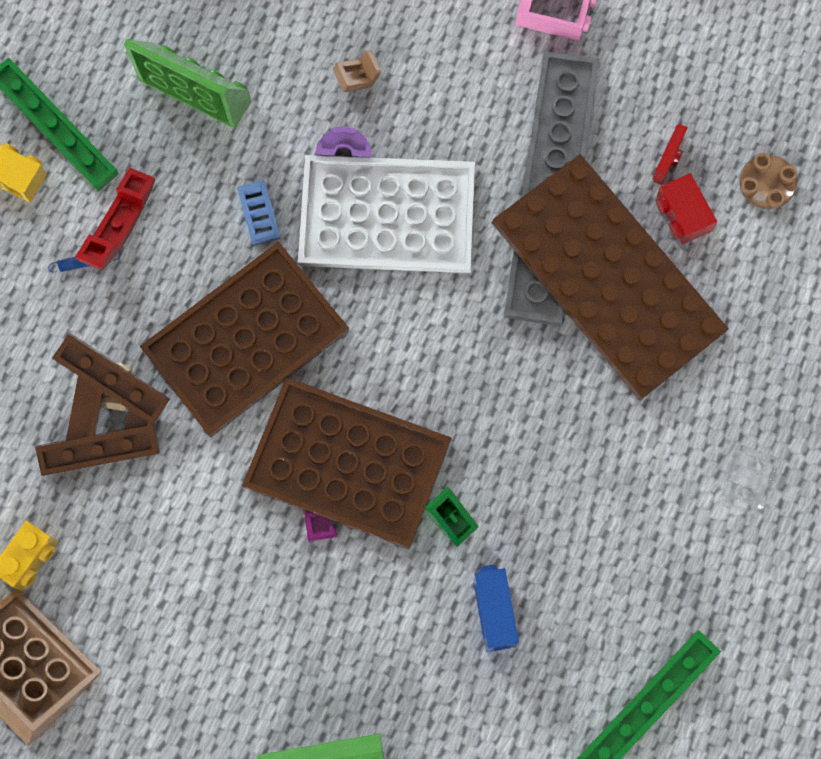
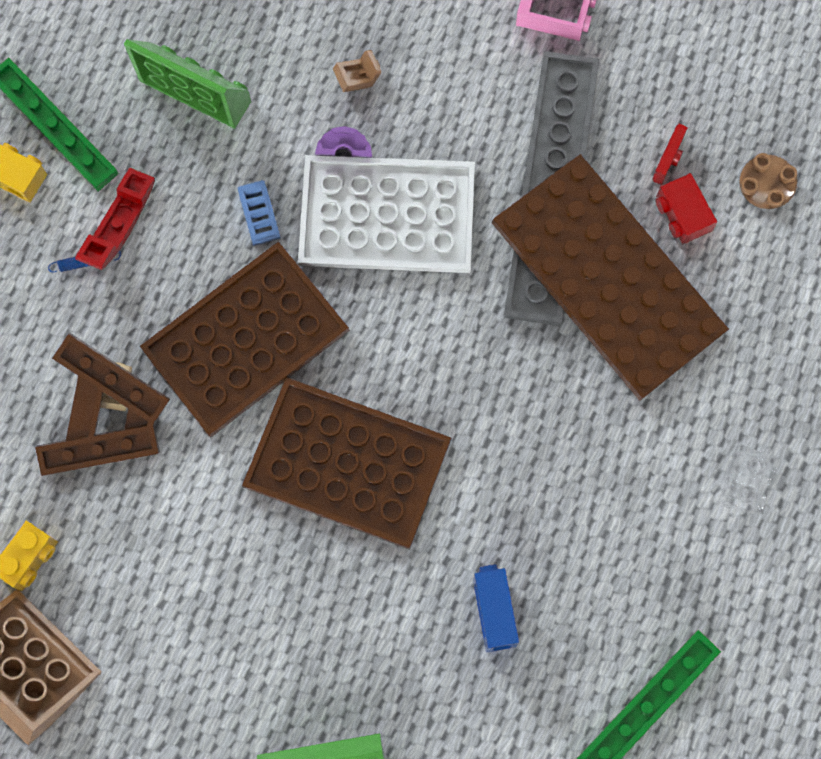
(319, 527): magenta tile -> none
(451, 517): green slope -> none

